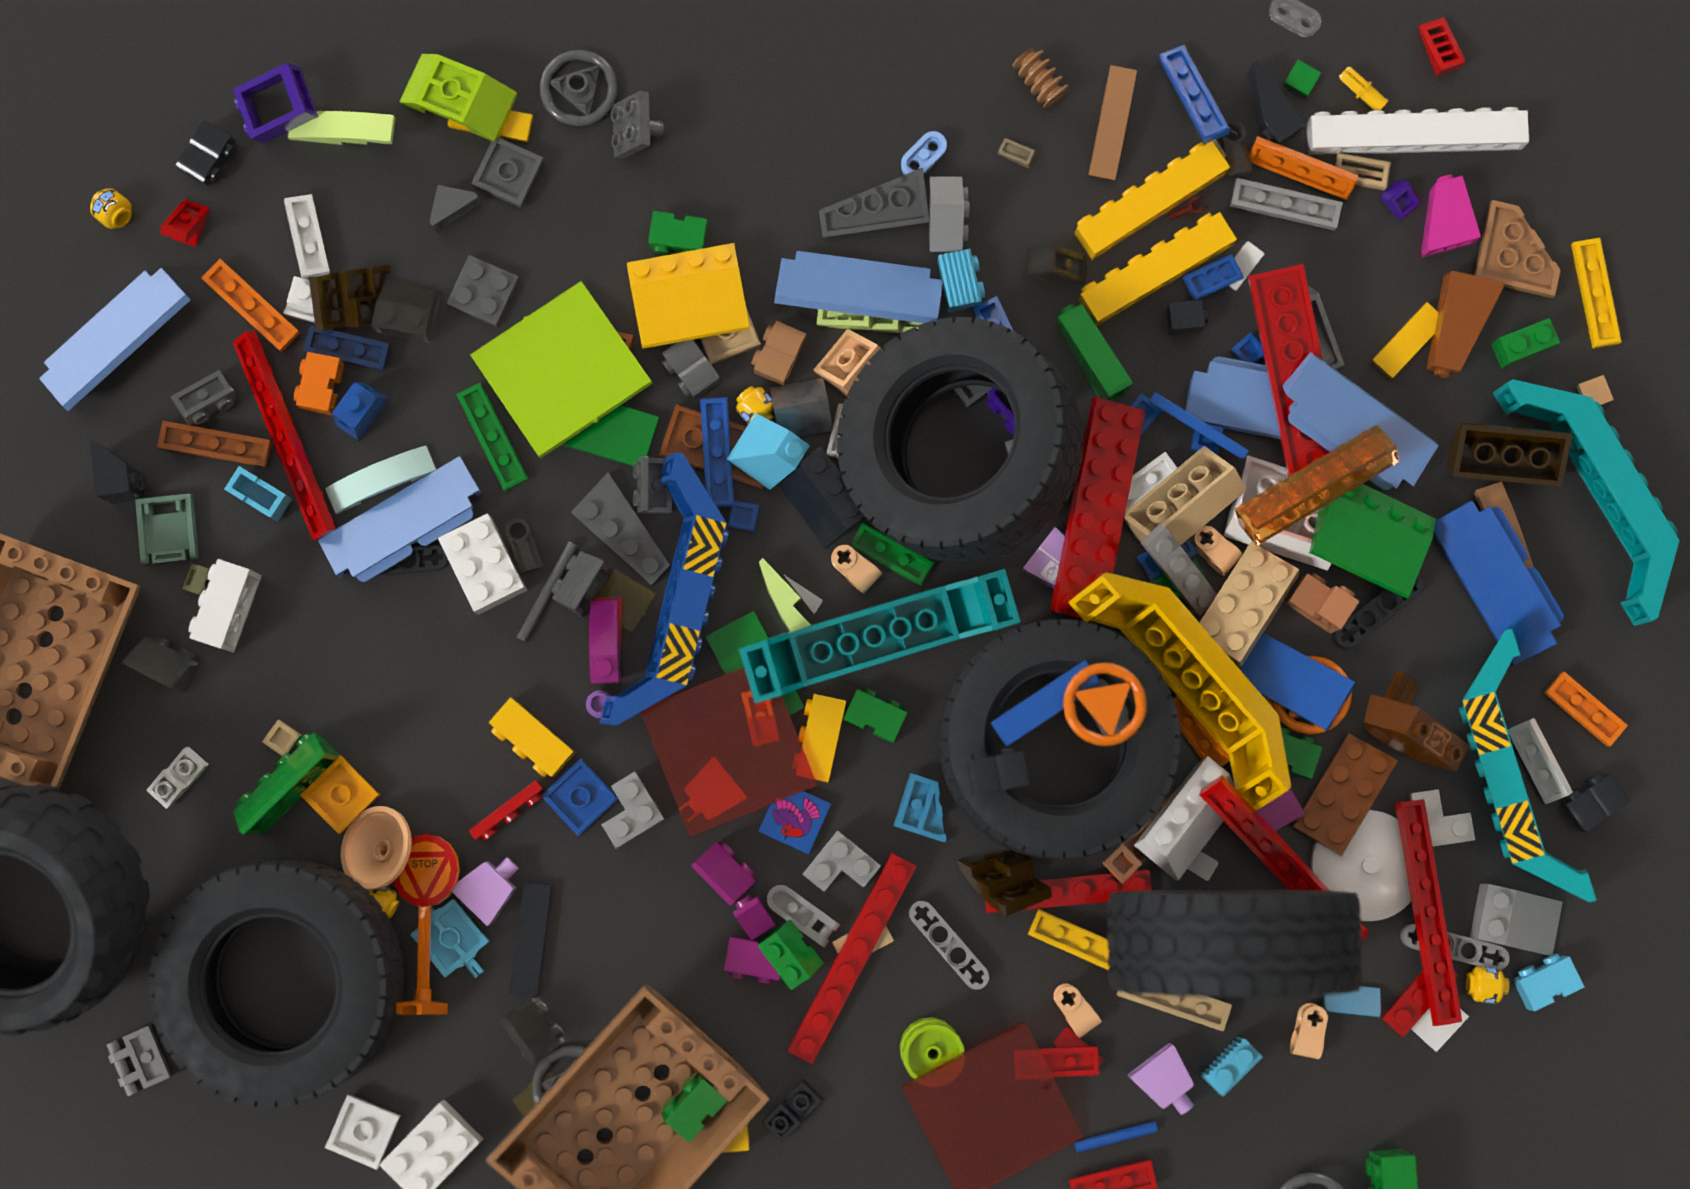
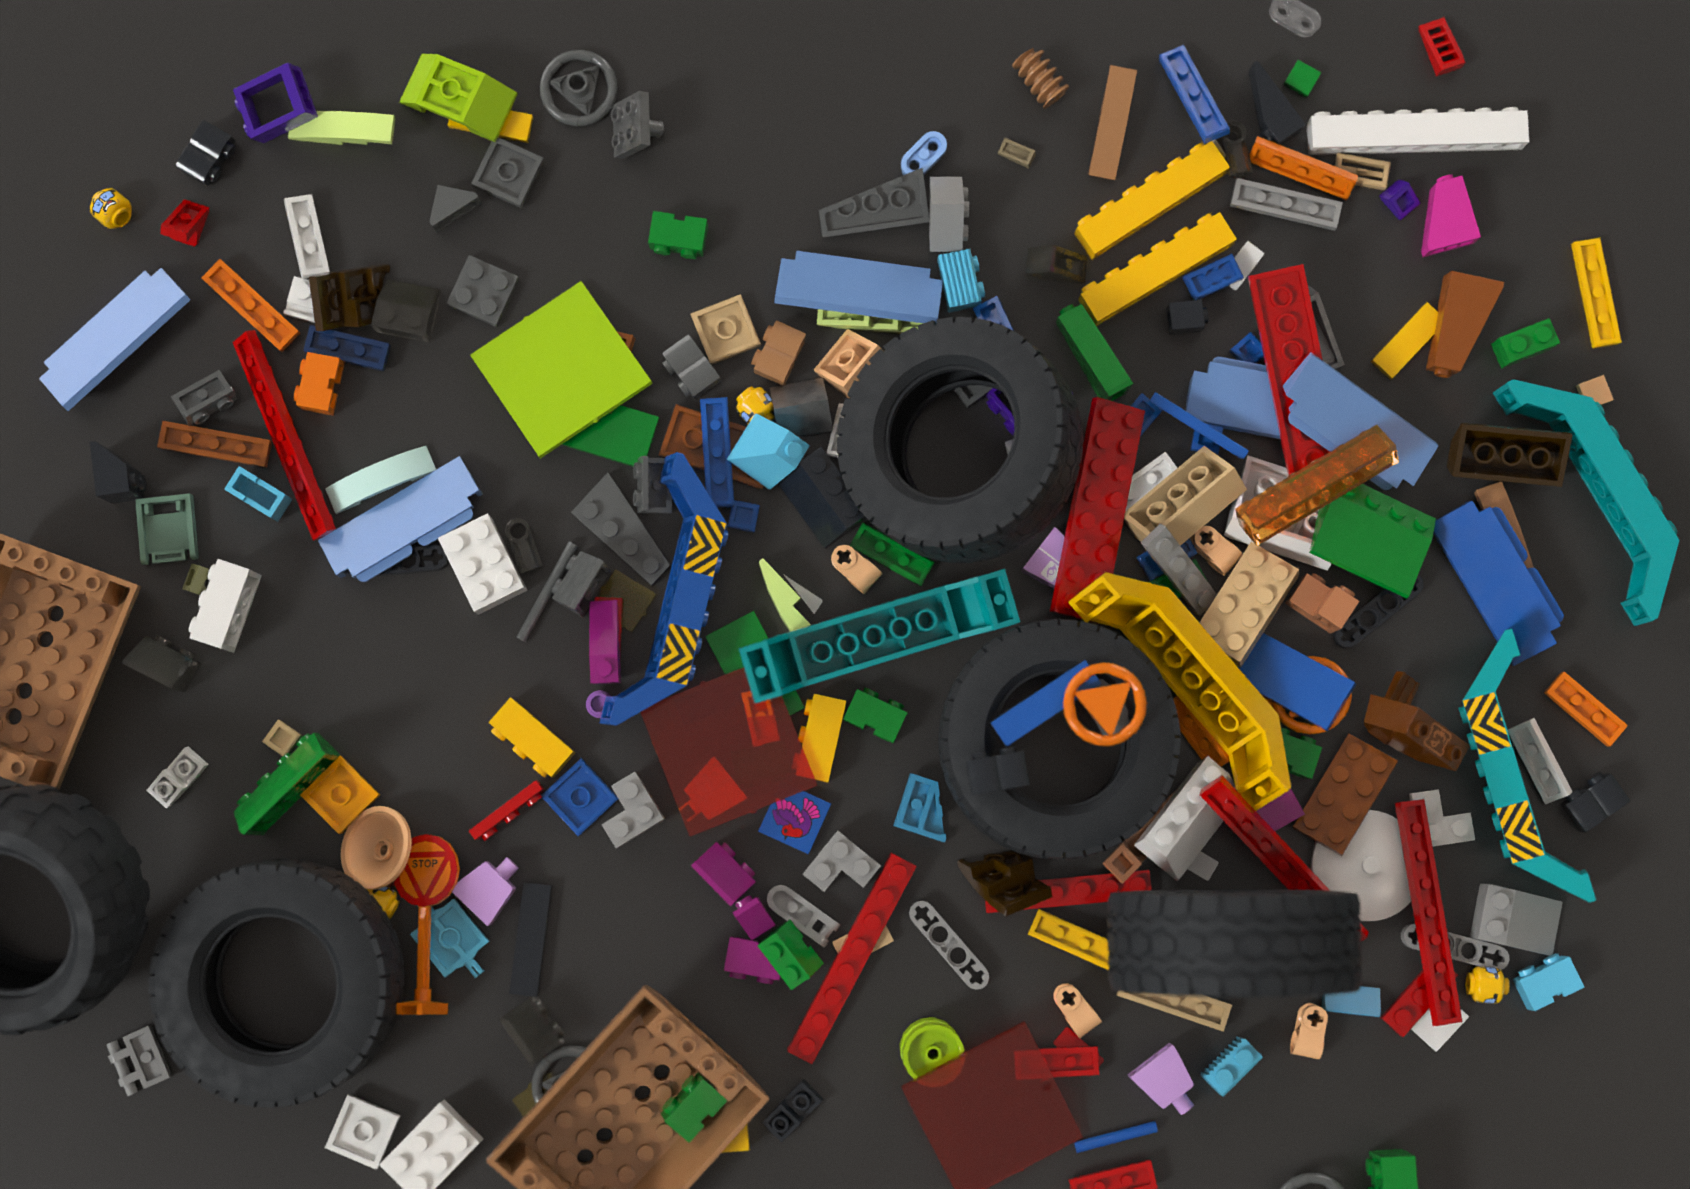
(358, 409): blue torso -> none
(492, 437): green tile -> none
(688, 295): yellow slope -> none
(1191, 207): clear red hand -> none
(1363, 89): yellow axle -> none
(1515, 253): medium nougat plate -> none

